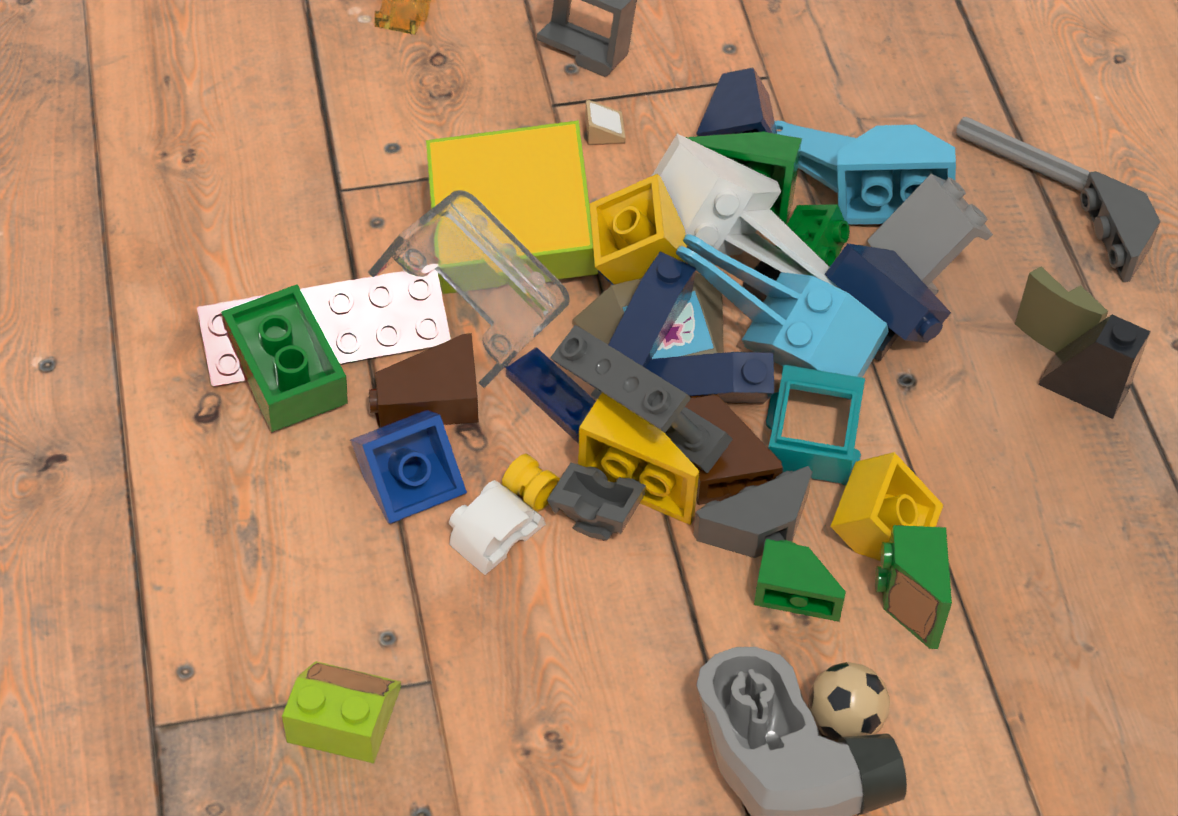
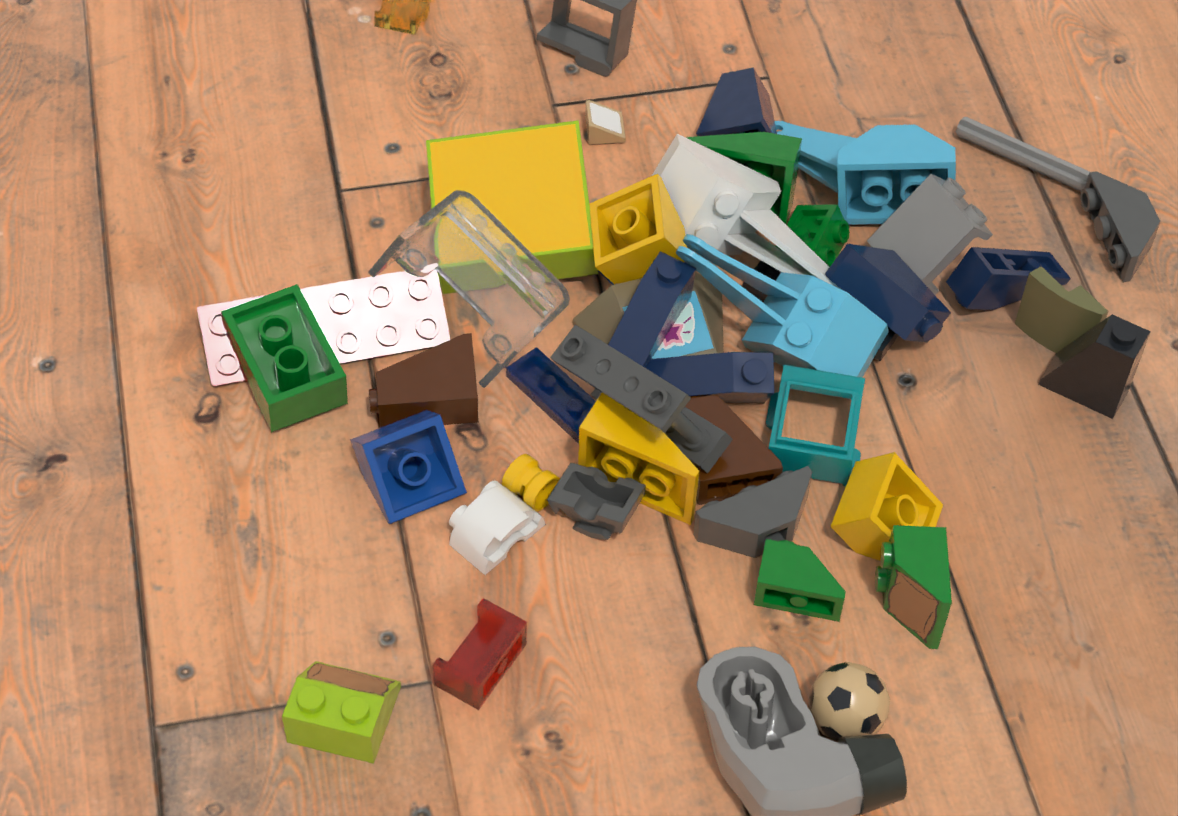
(482, 656): none -> clear red panel
(998, 276): none -> dark blue slope

